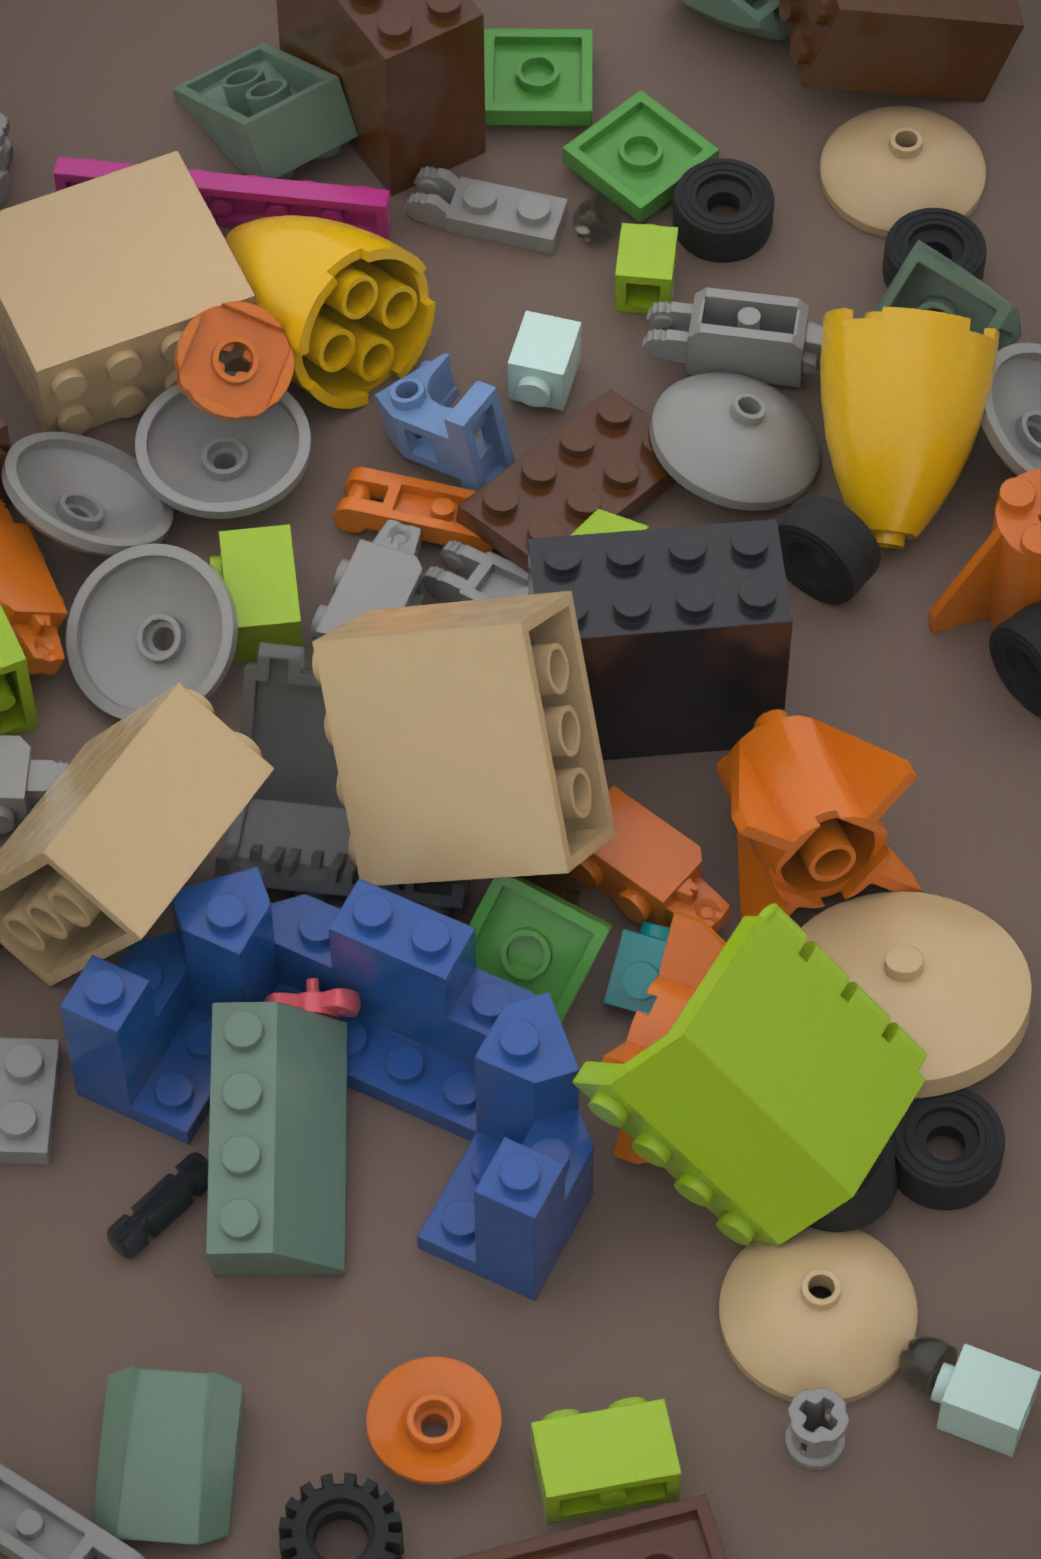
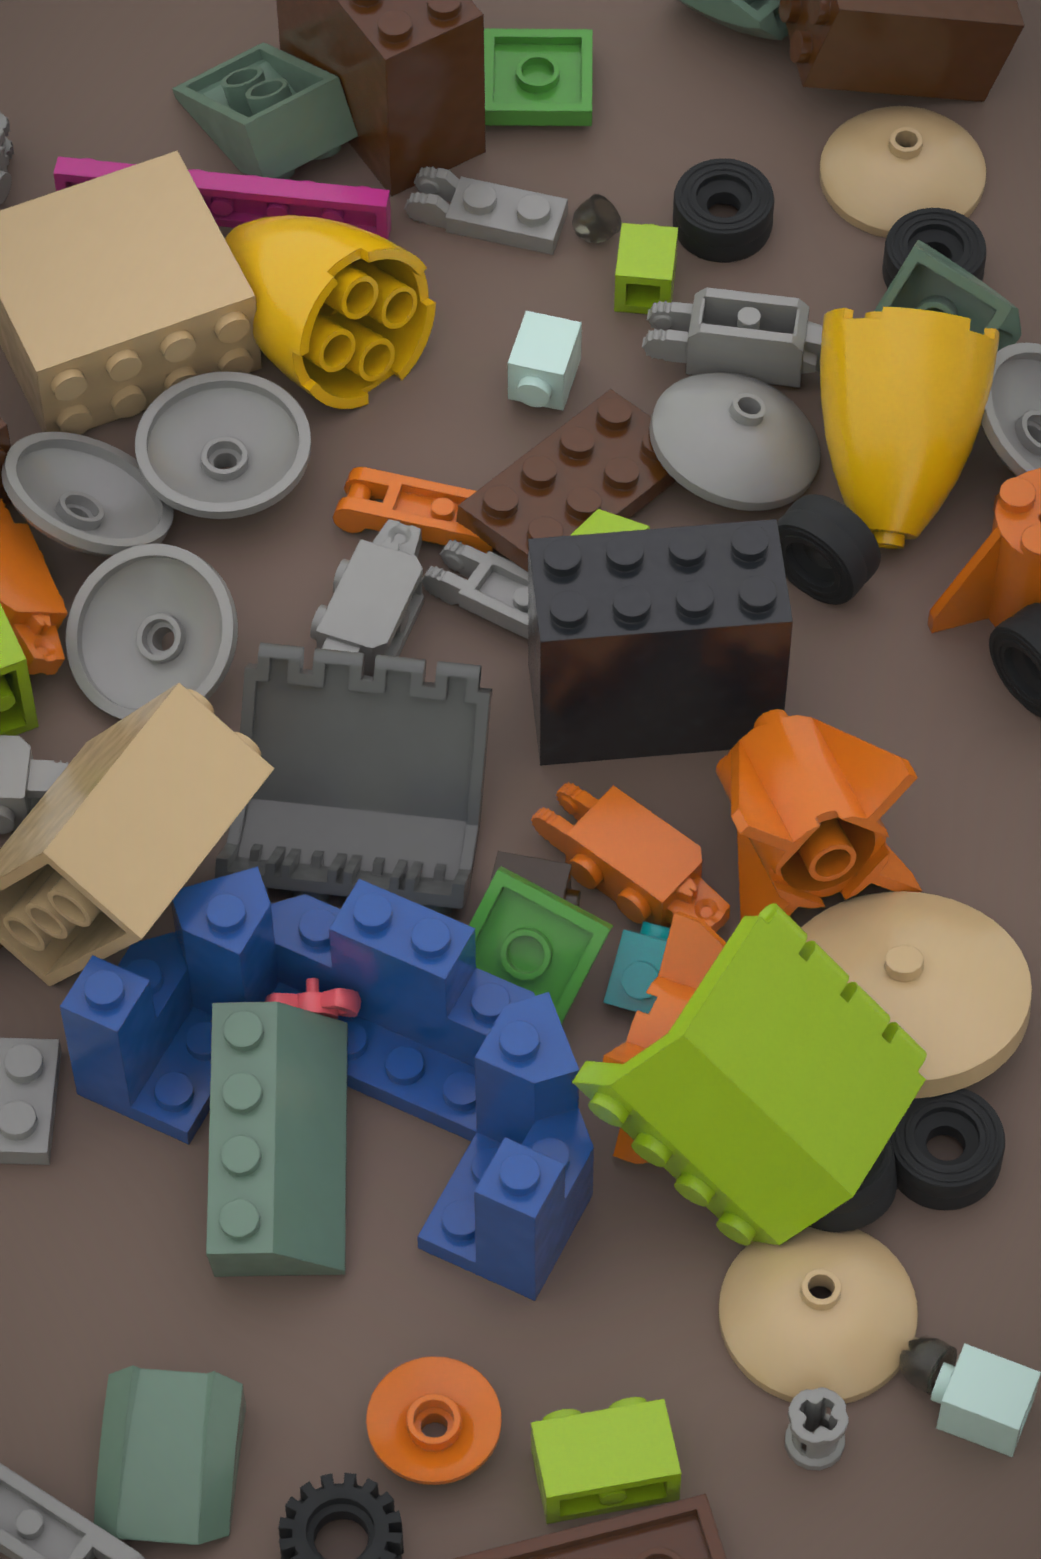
(159, 1206): black axle -> none
(203, 375): orange plate -> none
(263, 585): lime brick -> none
(442, 437): medium blue tile -> none
(465, 740): tan brick -> none
(637, 155): bright green plate -> none

